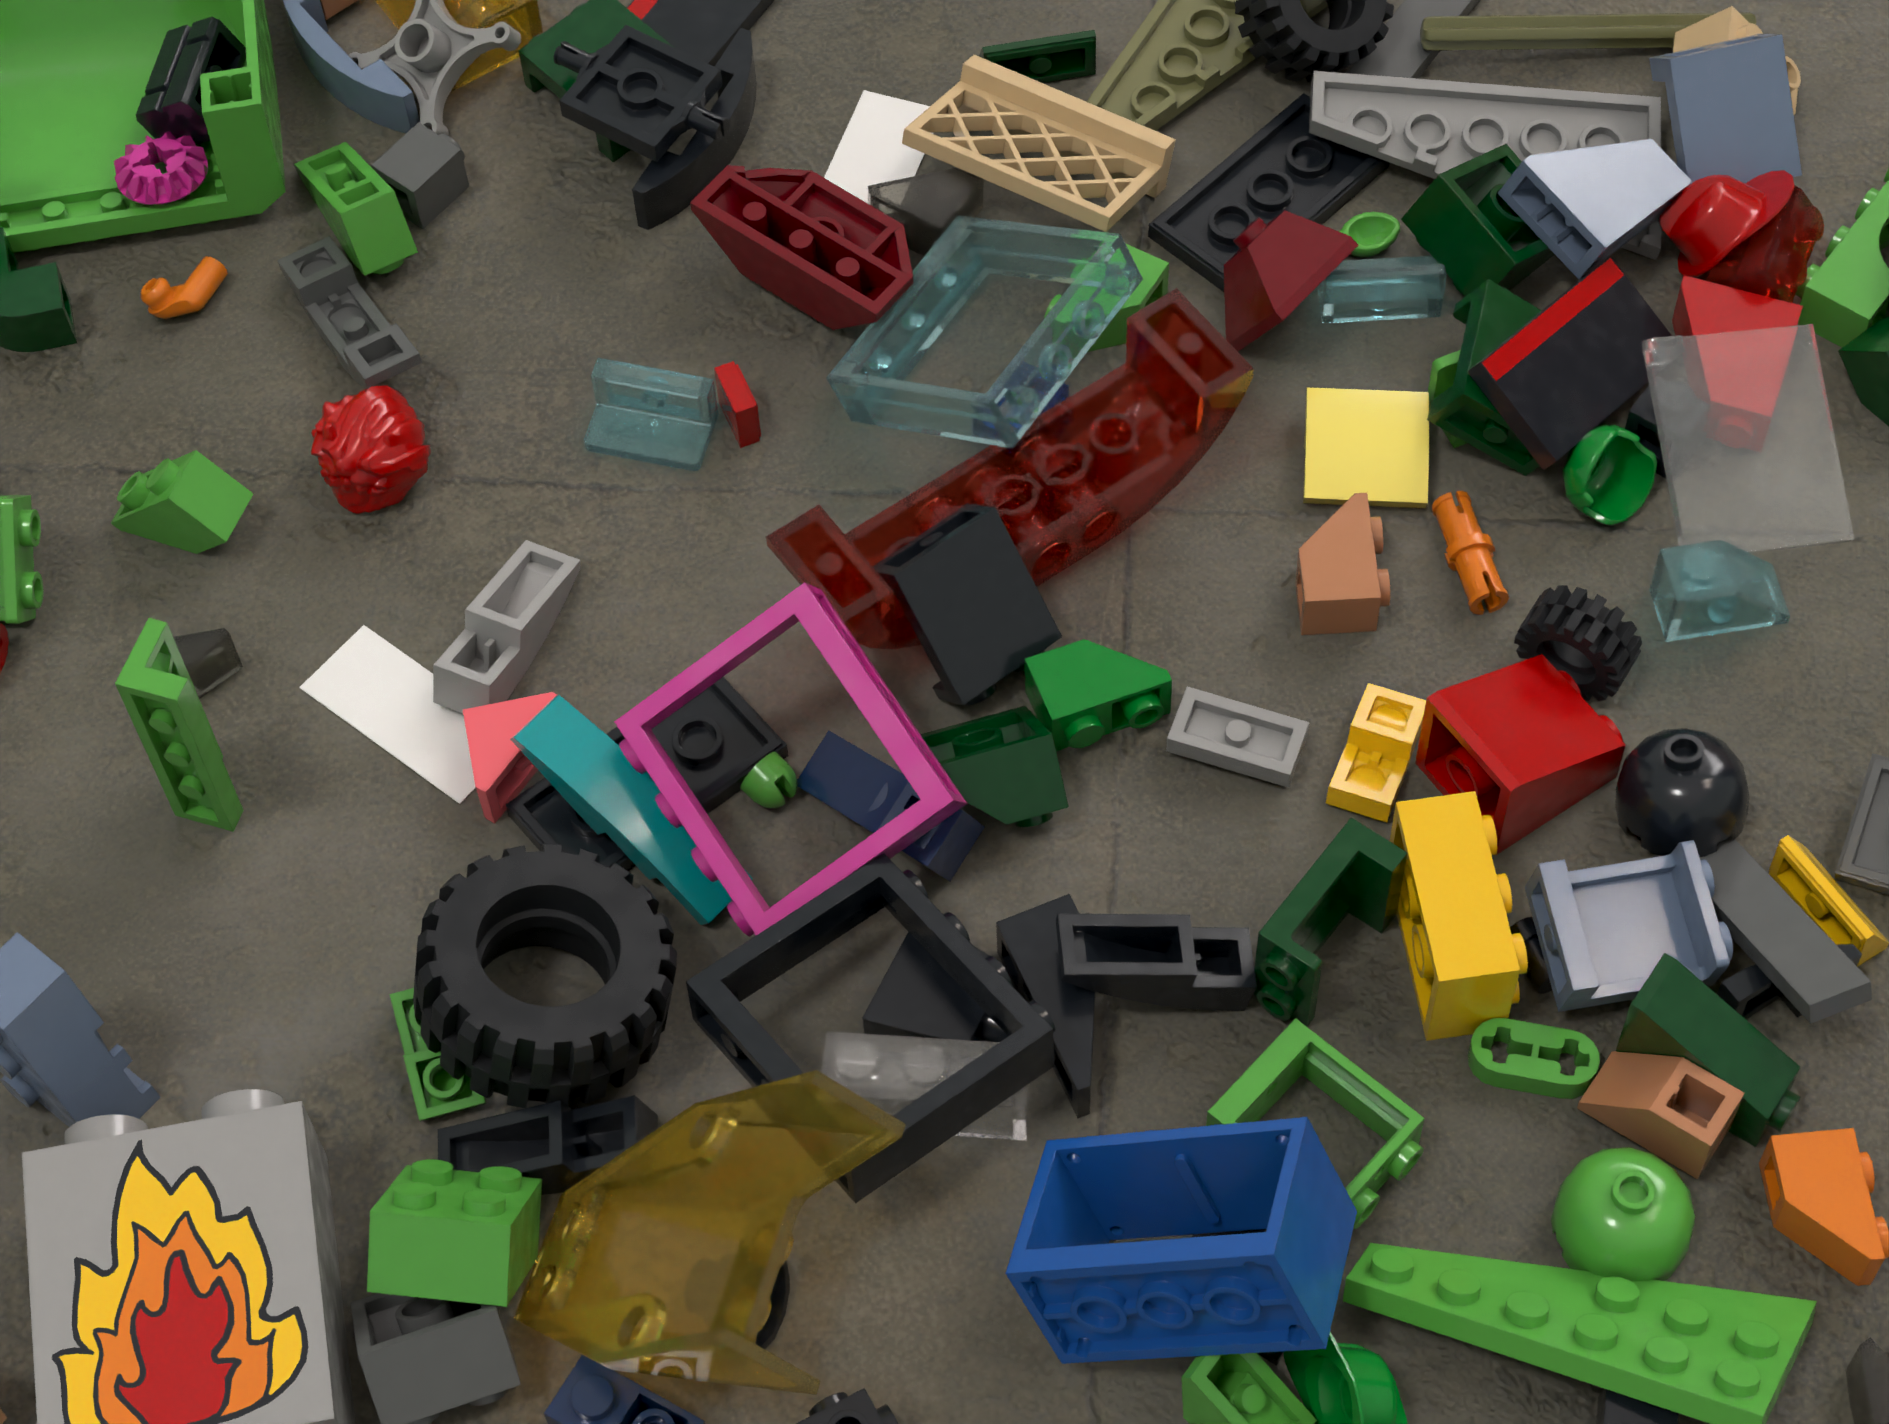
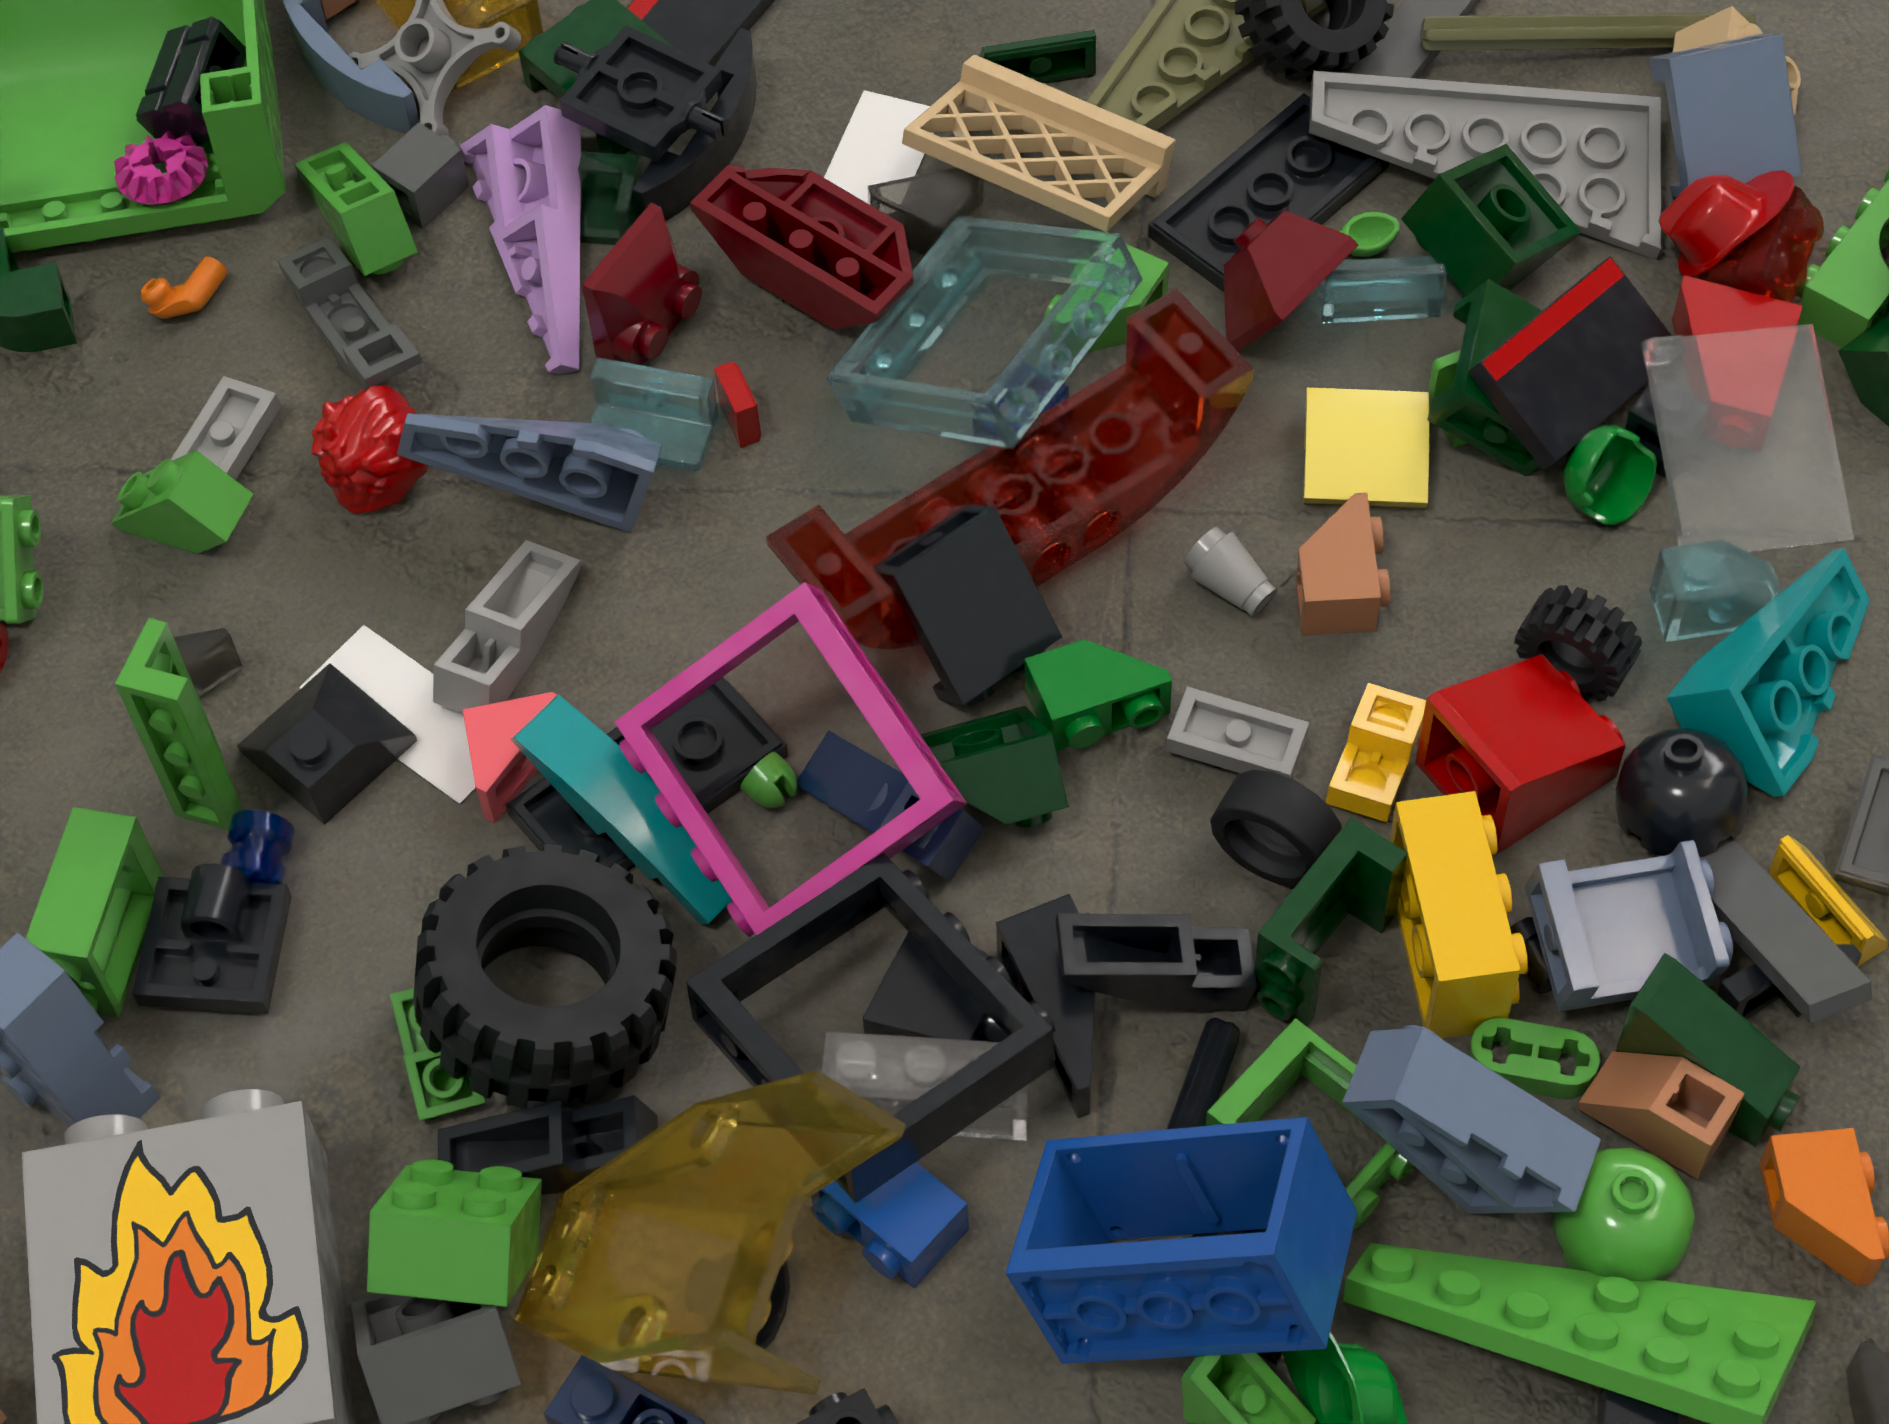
(98, 905): none -> bright green window
(212, 942): none -> black plate
(231, 425): none -> light grey plate
(258, 845): none -> clear blue wheel
(327, 743): none -> black slope
(534, 198): none -> lavender wedge
(561, 464): none -> sand blue wedge
(607, 196): none -> clear green panel
(639, 292): none -> dark red slope
(900, 1224): none -> blue slope
(1206, 1074): none -> black axle
(1229, 570): none -> light grey cone
(1273, 826): none -> black tyre
(1469, 1126): none -> sand blue wedge
(1470, 552): orange pin -> none
(1593, 197): slope -> none
(1775, 673): none -> teal wedge

